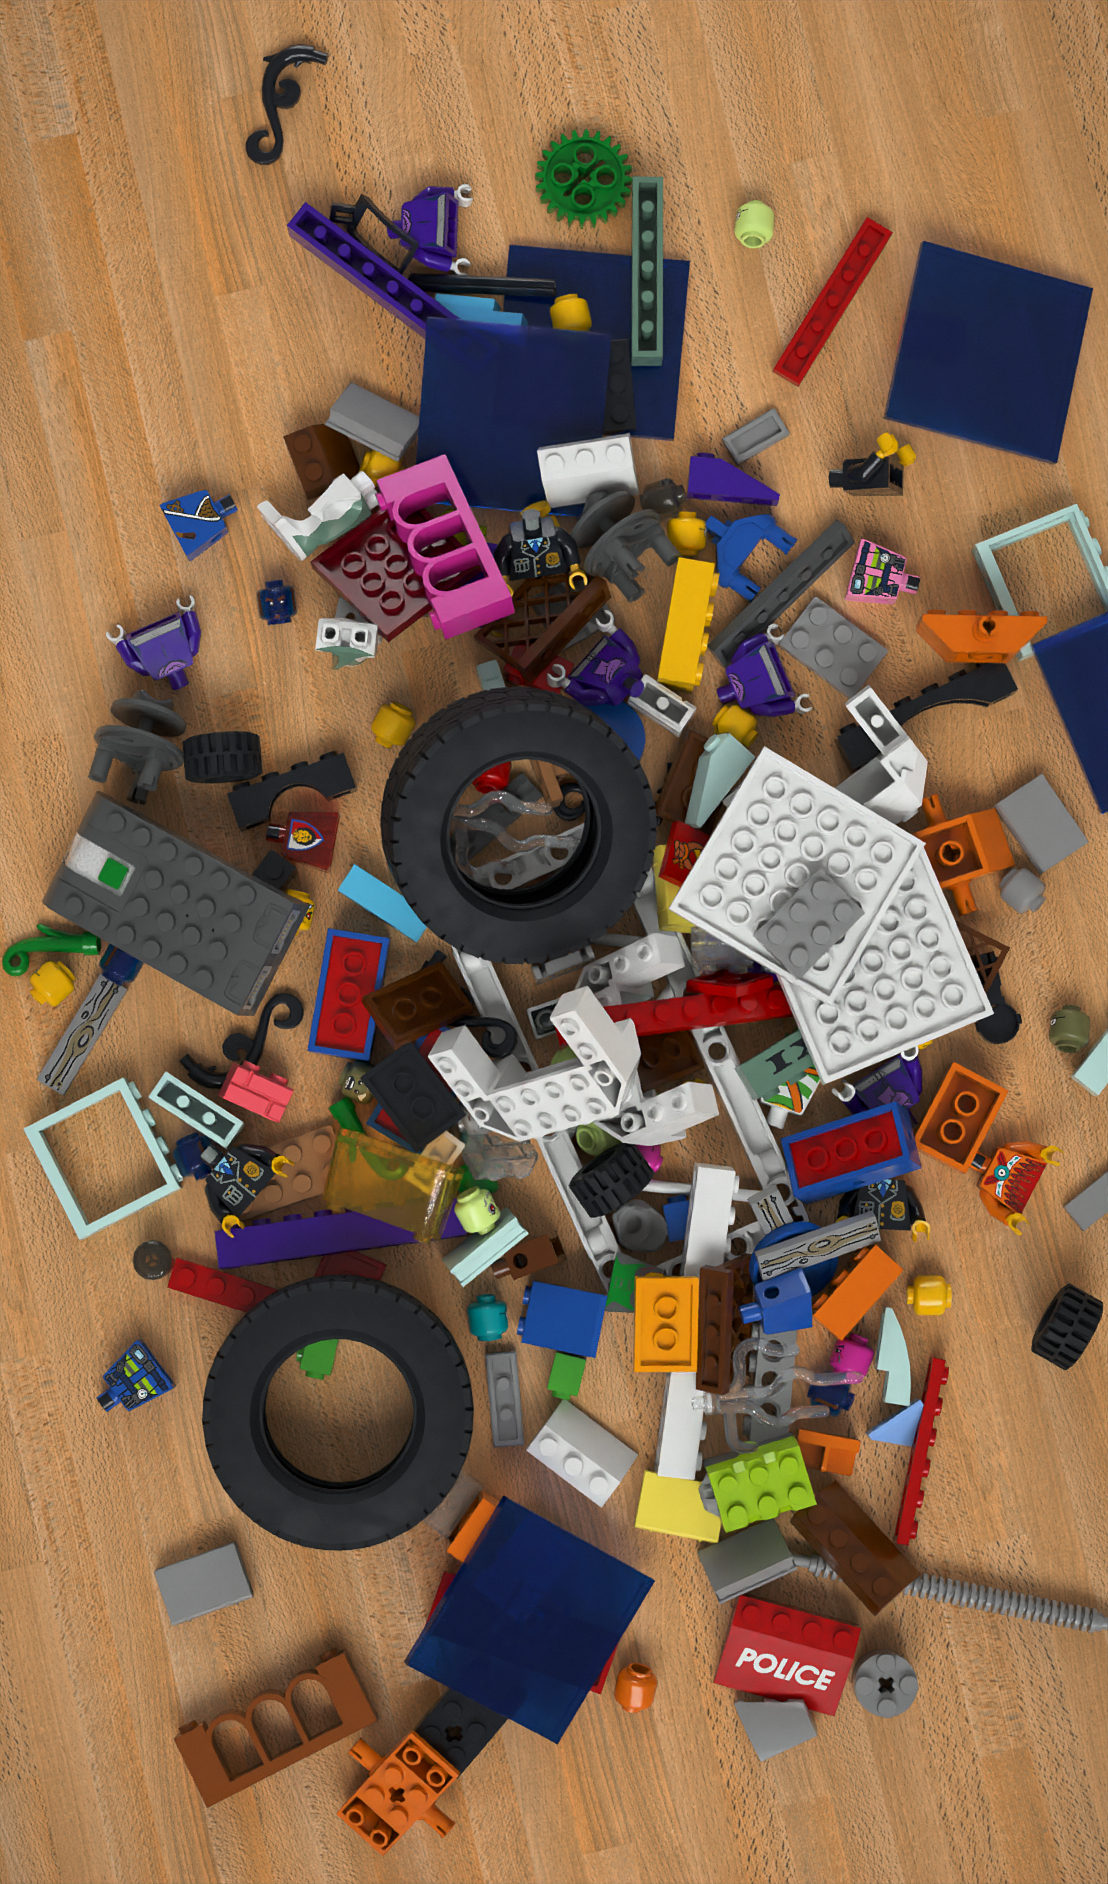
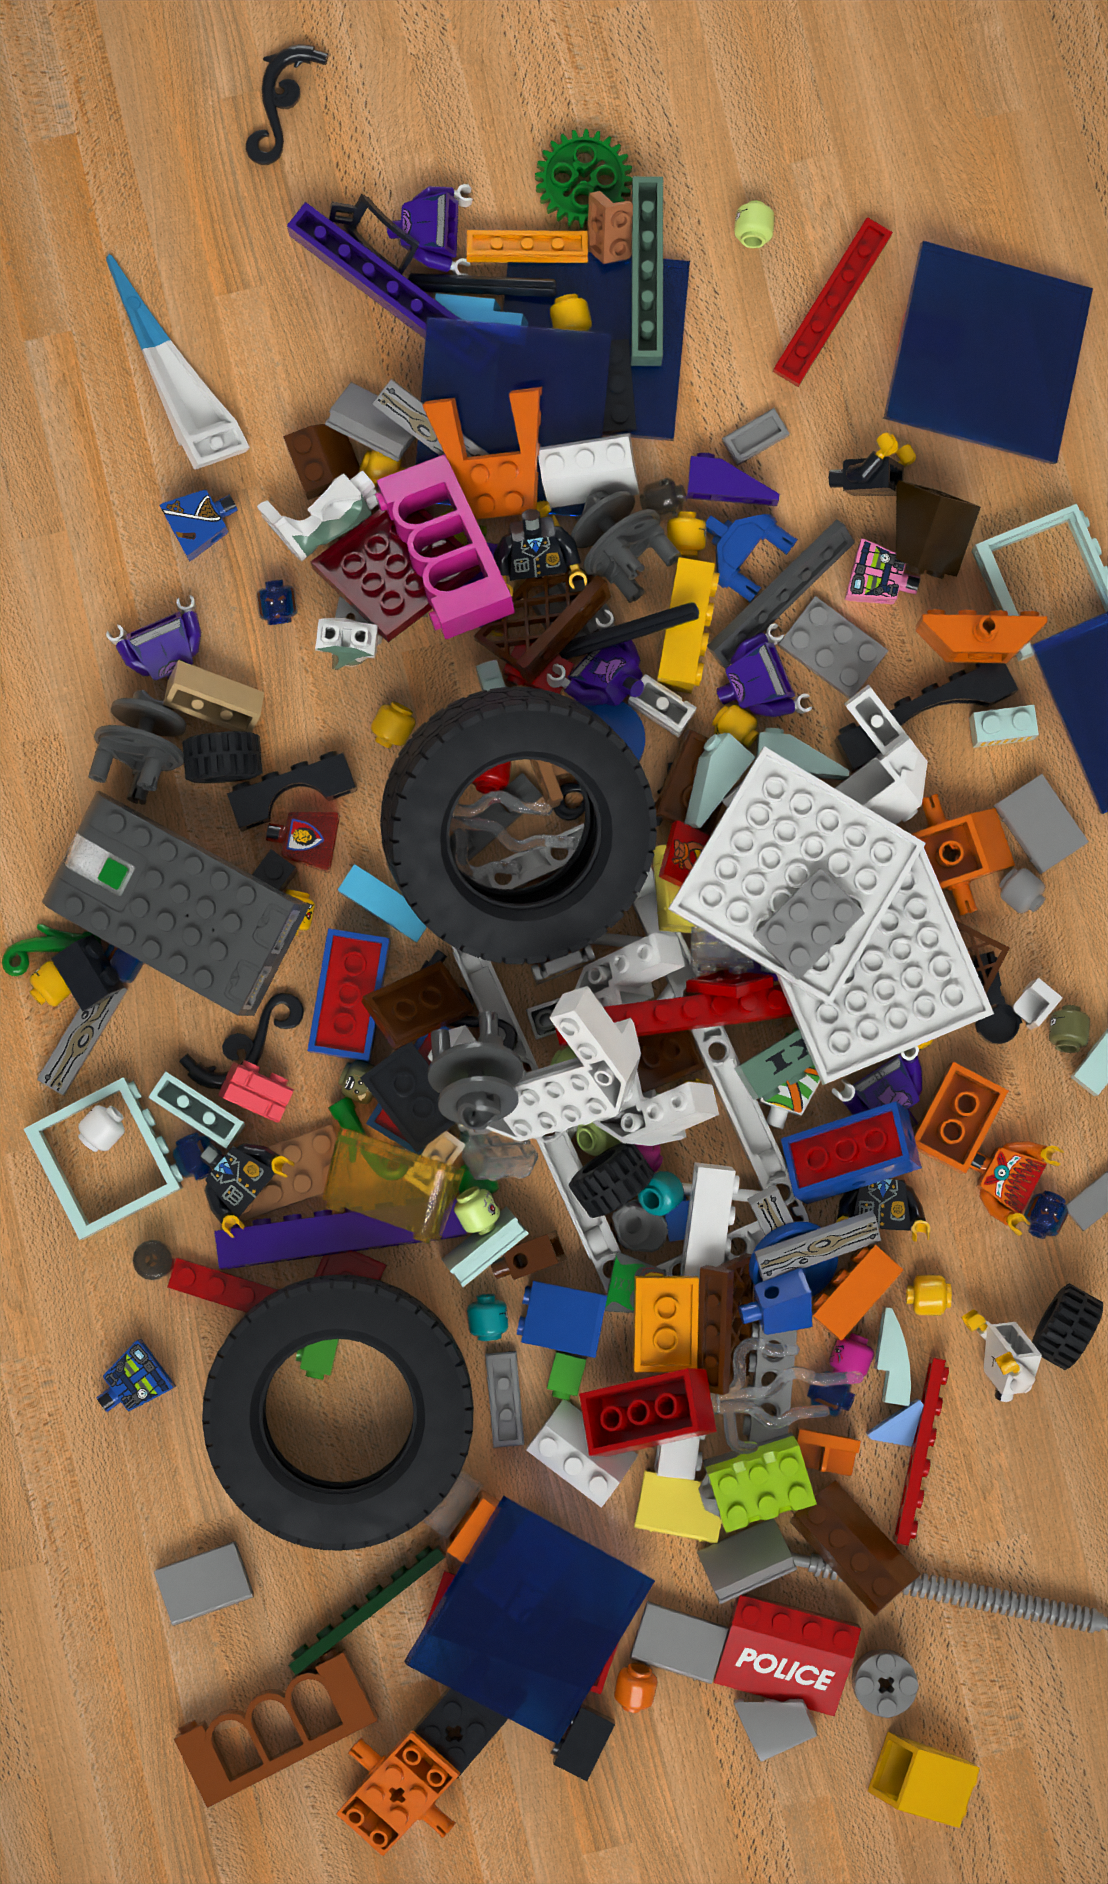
(87, 972): none -> black brick
(101, 1128): none -> white head
(194, 412): none -> white plate
(213, 698): none -> tan brick
(356, 1616): none -> dark green plate
(410, 415): none -> light grey tile
(475, 1077): none -> dark grey piece
(494, 482): none -> orange wing
(527, 246): none -> light orange tile
(583, 1742): none -> black brick
(609, 228): none -> nougat bracket
(630, 630): none -> black axle
(647, 1412): none -> red brick
(662, 1194): none -> teal head
(679, 1642): none -> light grey piece
(800, 754): none -> light aqua slope
(923, 1780): none -> yellow slope
(932, 529): none -> dark brown slope
(1003, 726): none -> light aqua brick
(1009, 1355): none -> white torso
(1036, 1003): none -> white panel
(1046, 1214): none -> clear blue head

